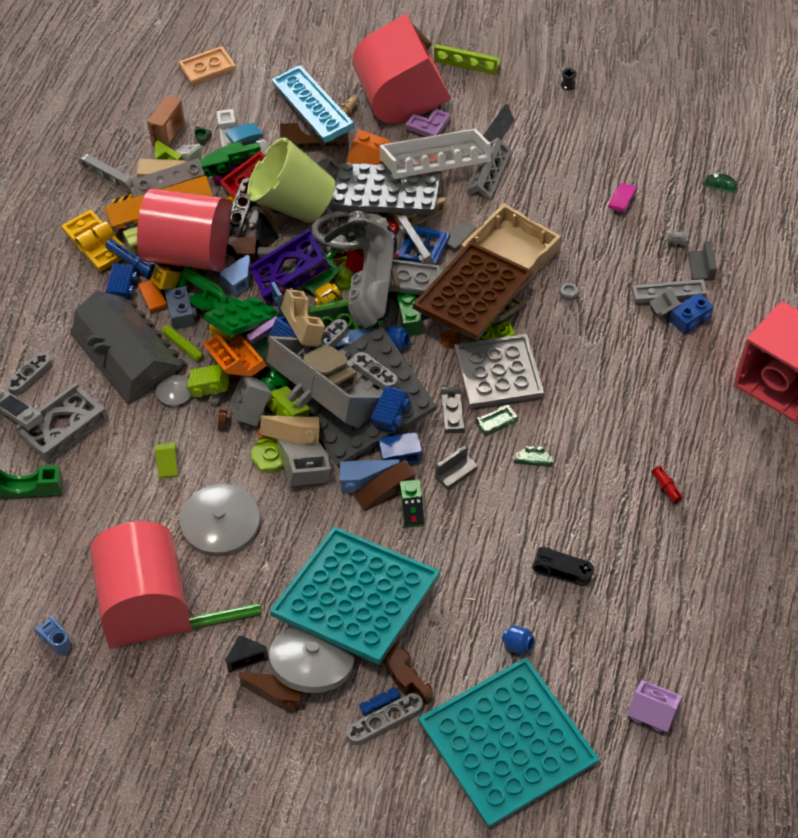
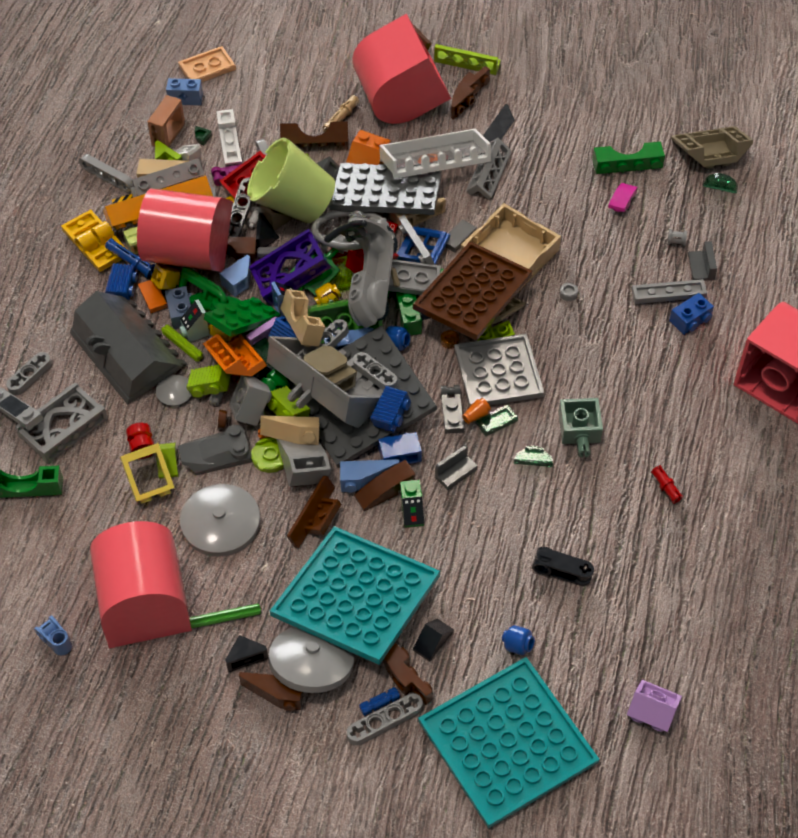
(139, 437): none -> red wheel
(162, 491): none -> light yellow window
(187, 90): none -> medium blue brick
(193, 323): none -> light aqua slope
(216, 451): none -> dark grey slope
(232, 154): green slope -> none
(245, 132): dark azure slope -> none
(313, 104): medium azure plate -> none
(316, 513): none -> reddish brown bracket
(428, 127): lavender plate -> none
(432, 638): none -> black slope
(466, 89): none -> reddish brown slope
(476, 411): none -> orange cone
(568, 79): black bush -> none
(580, 423): none -> sand green brick
(610, 161): none -> green arch
(664, 302): light grey panel -> none
(715, 146): none -> dark tan slope

